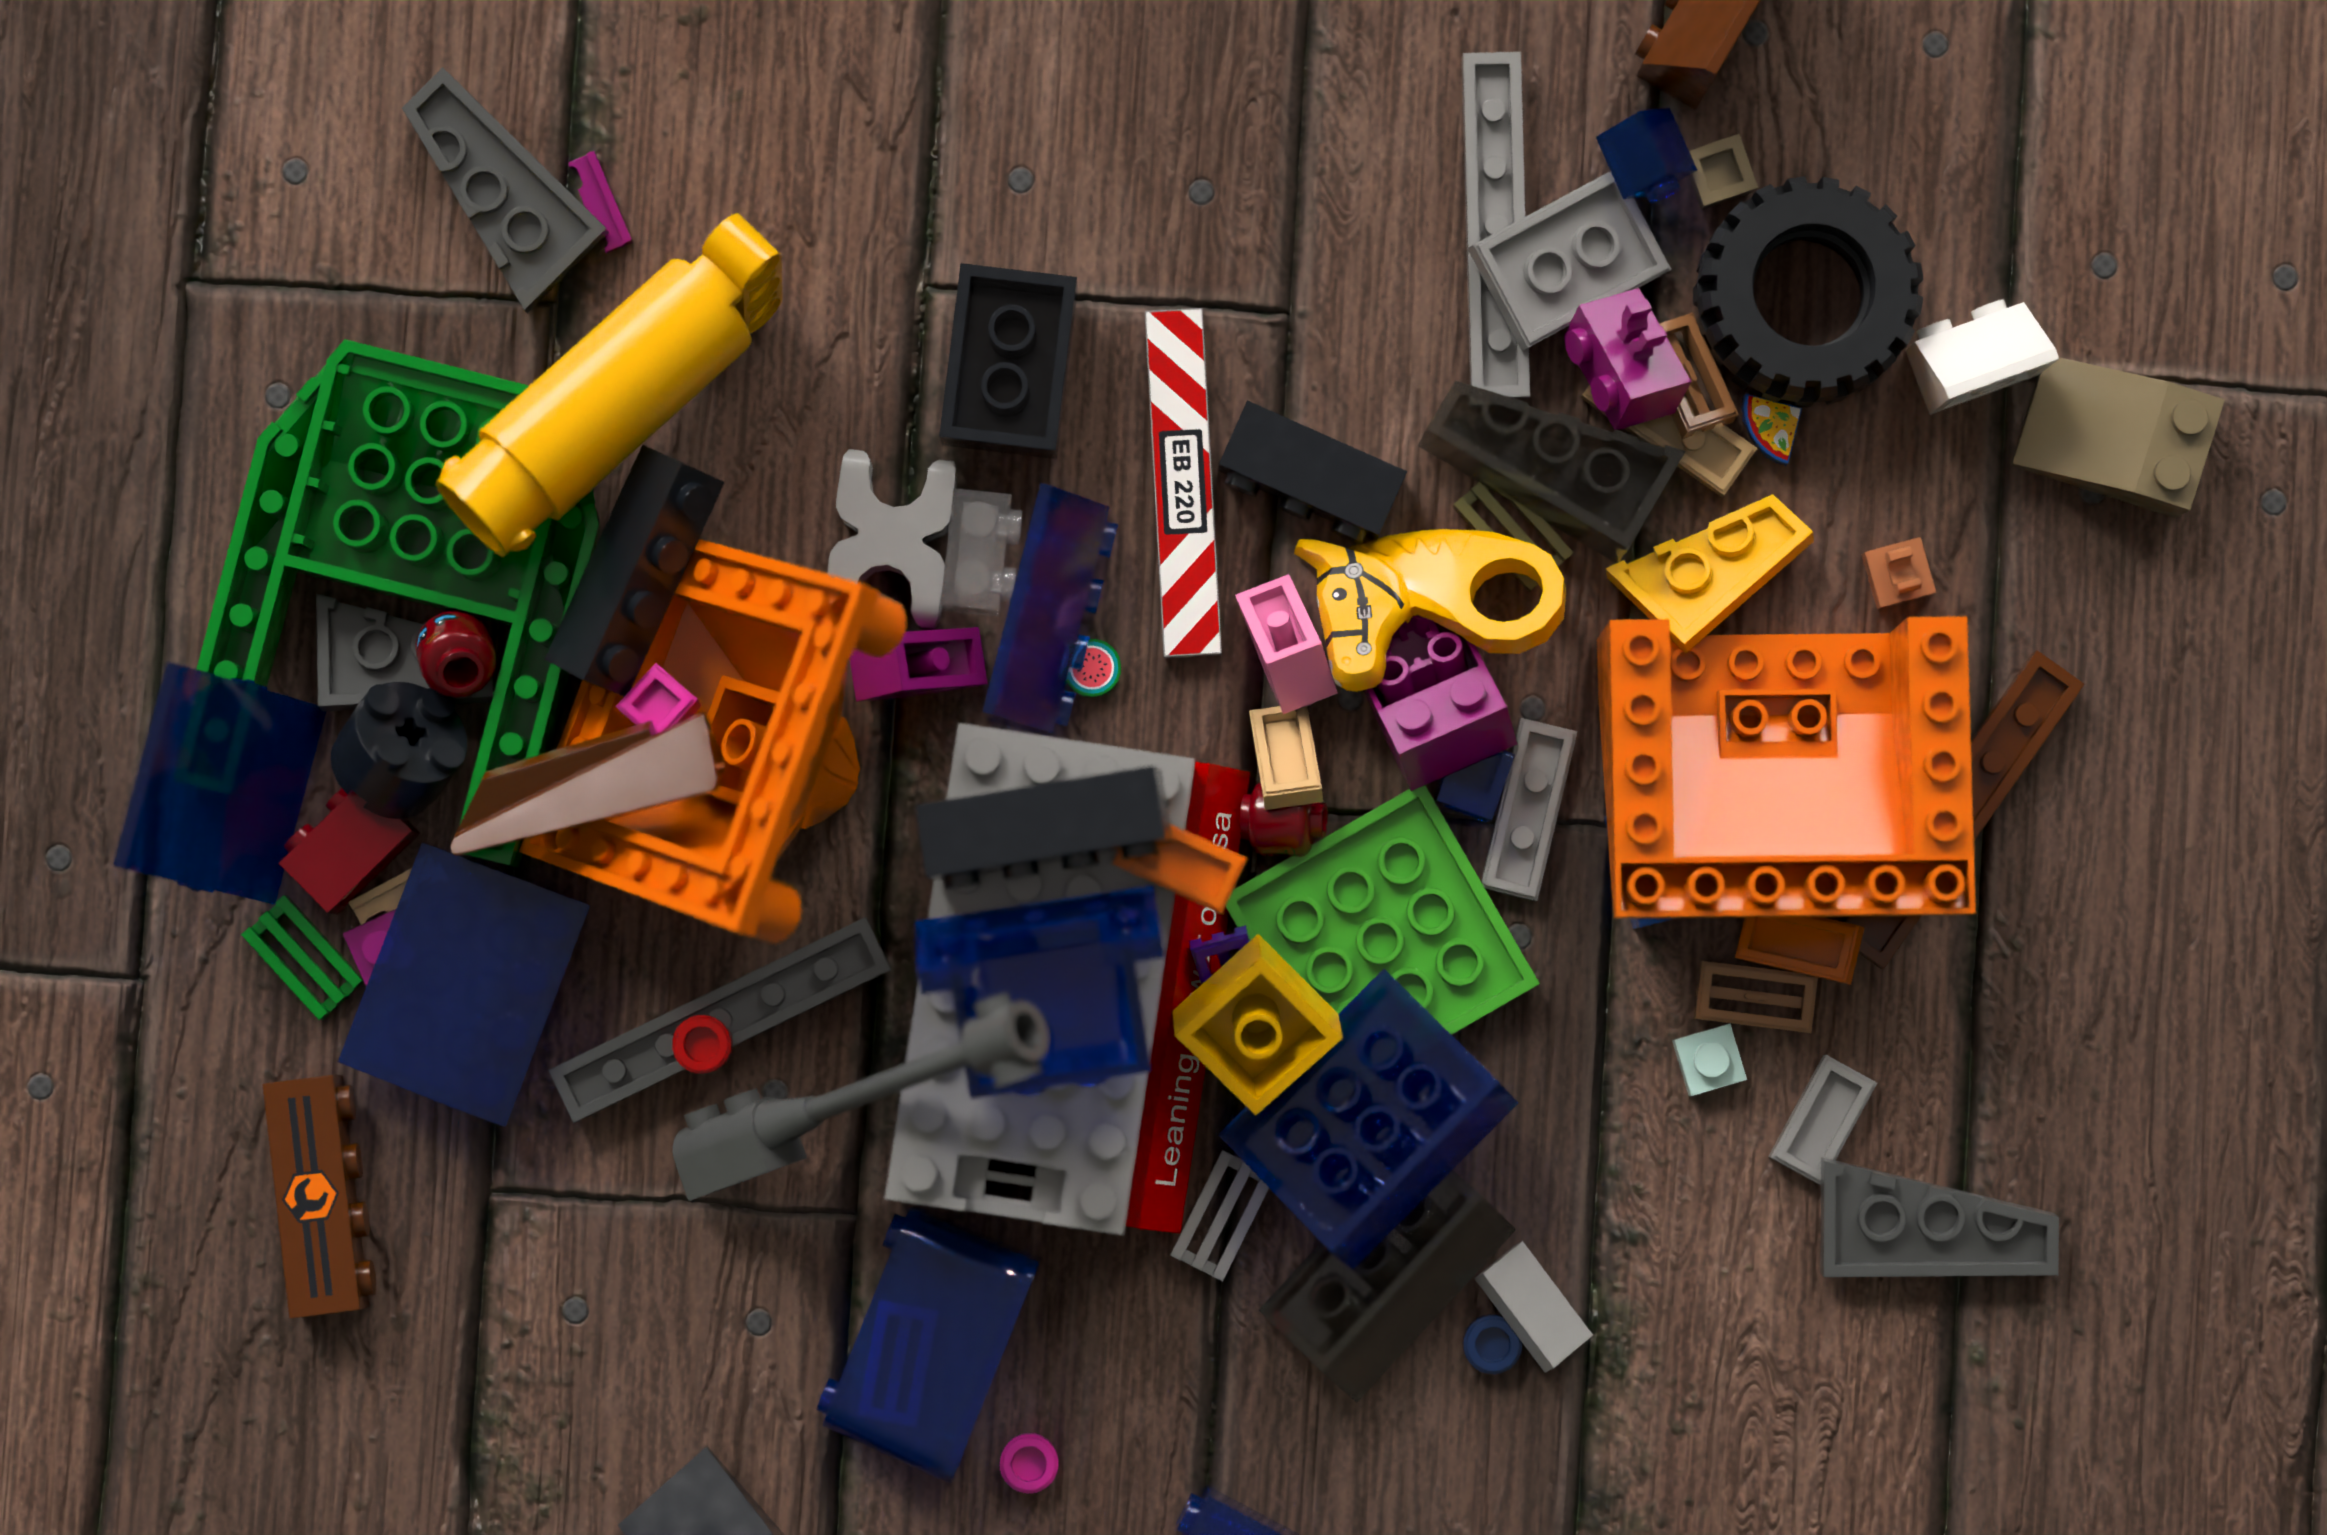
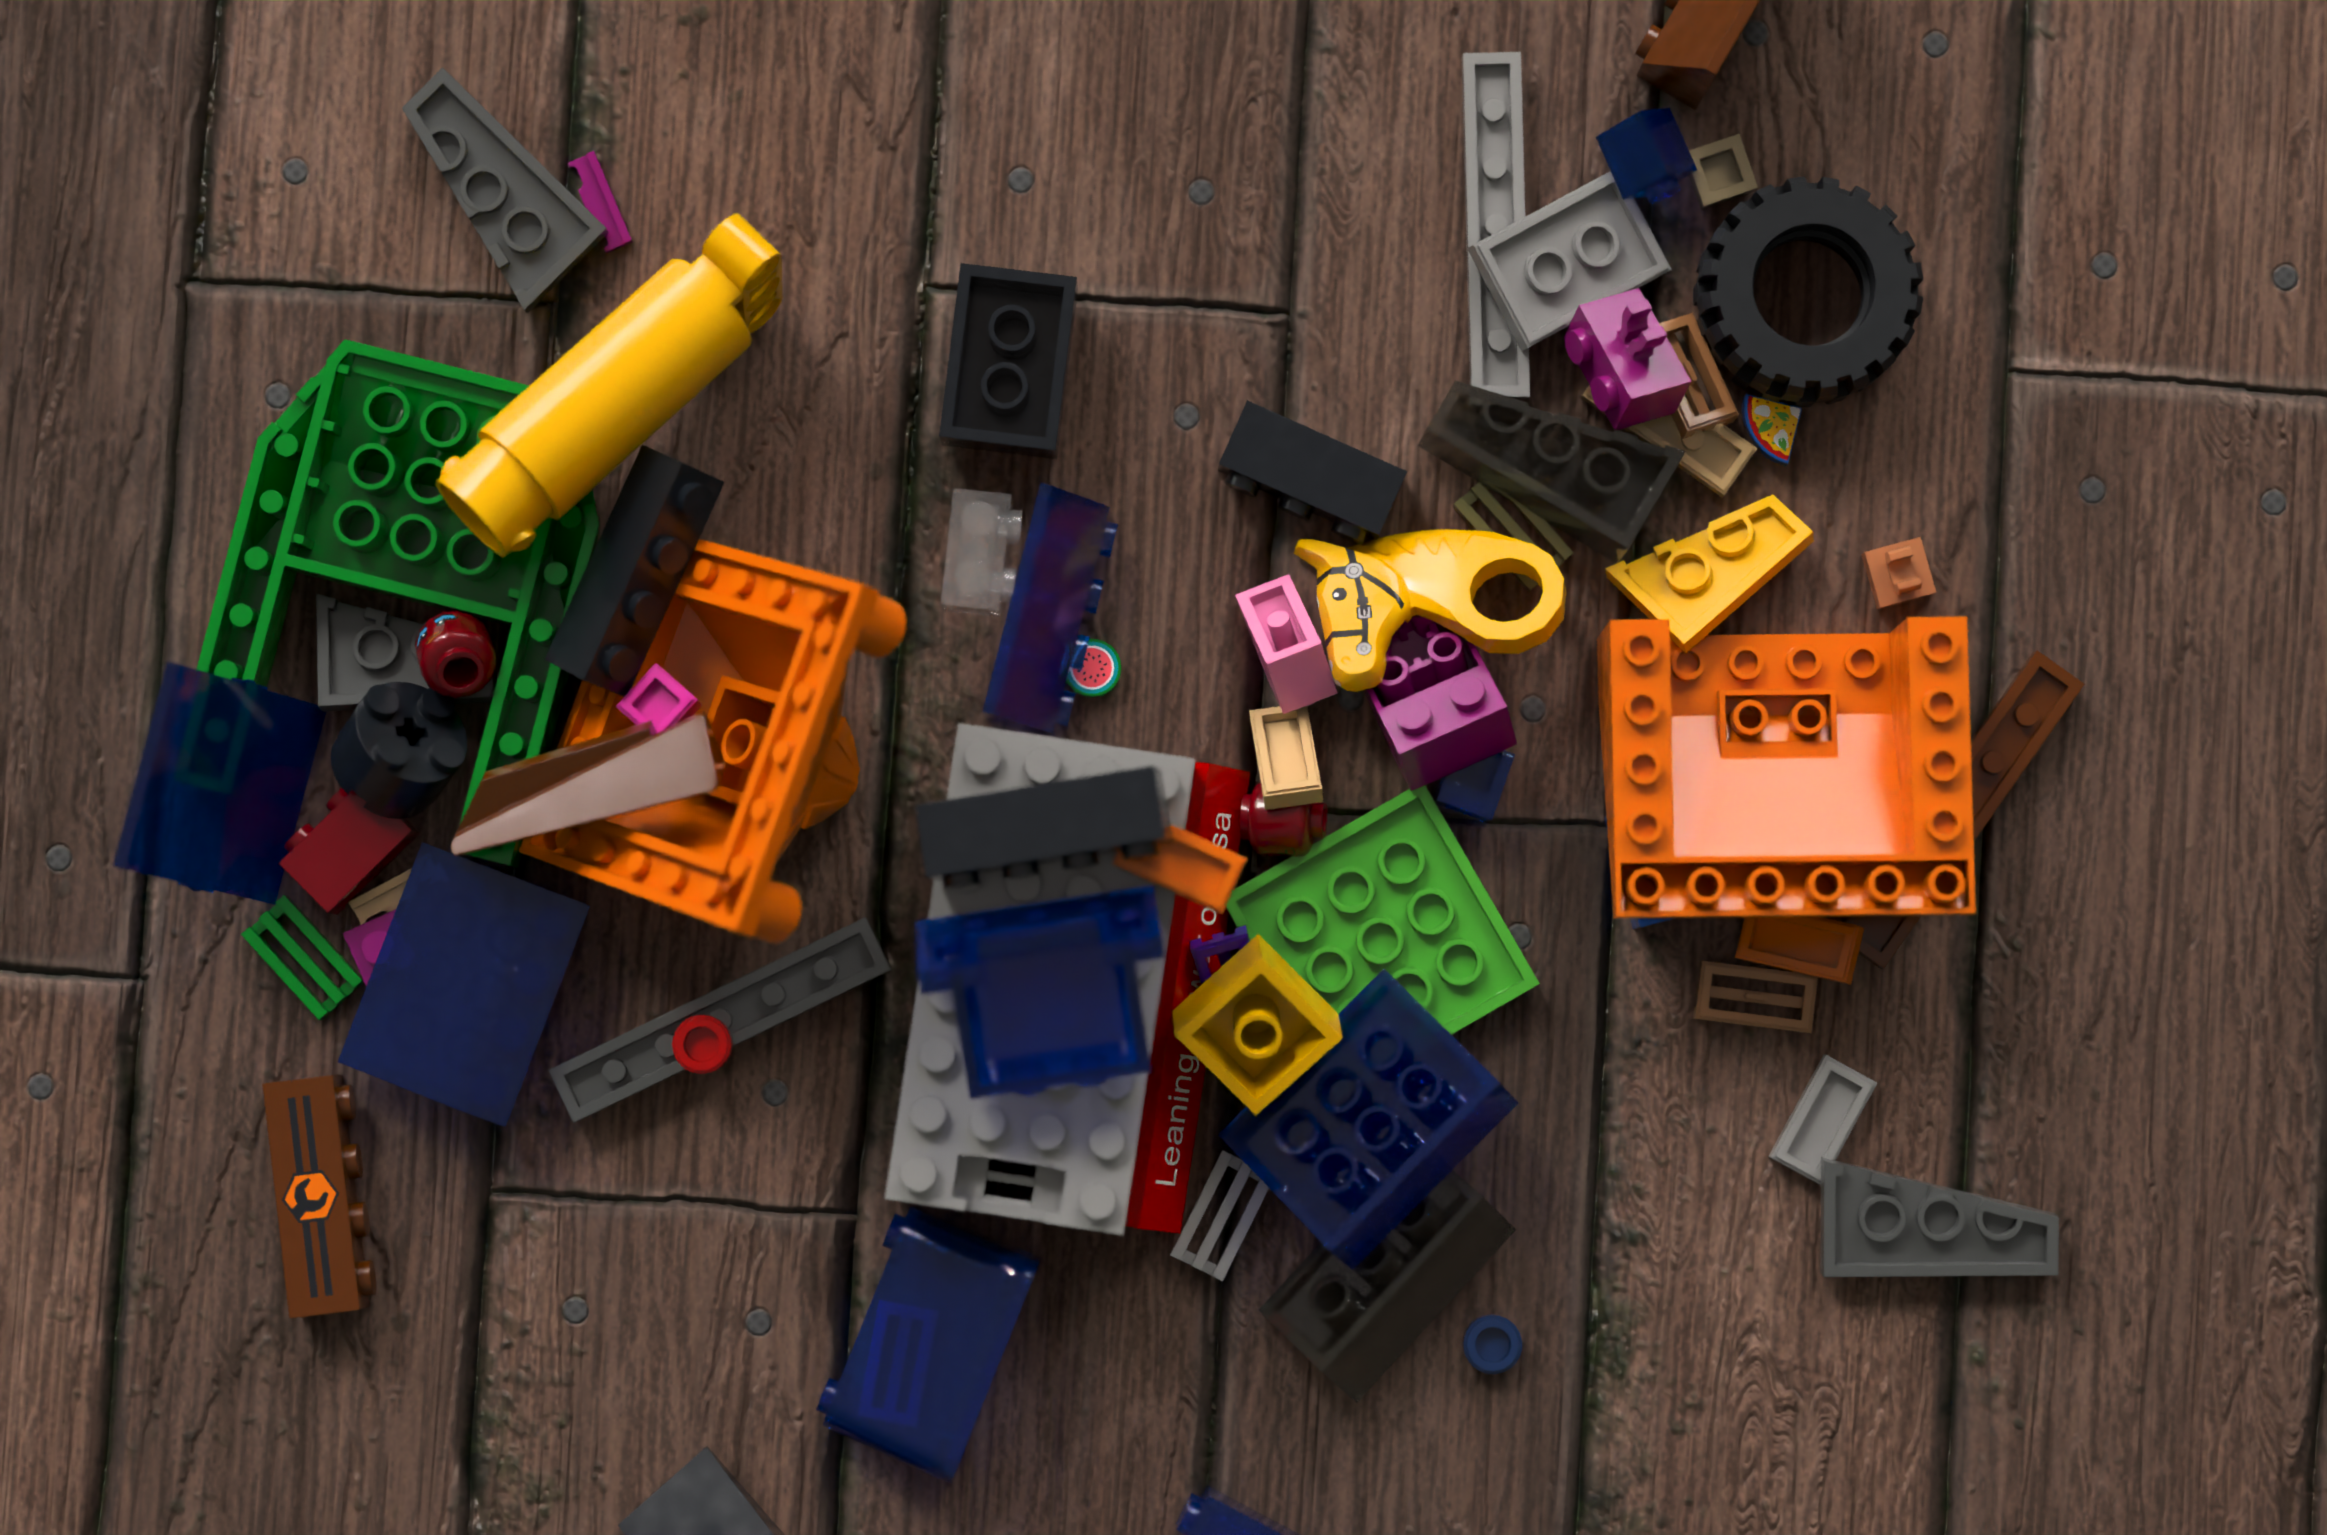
(766, 1132): dark grey bar -> none
(895, 535): light grey piece -> none
(921, 665): magenta slope -> none
(1029, 1463): dark pink tile -> none
(1183, 483): tile -> none
(1528, 810): light grey tile -> none
(1533, 1306): light grey tile -> none
(1709, 1059): light aqua plate -> none
(1979, 356): white slope -> none
(2118, 435): dark tan slope -> none

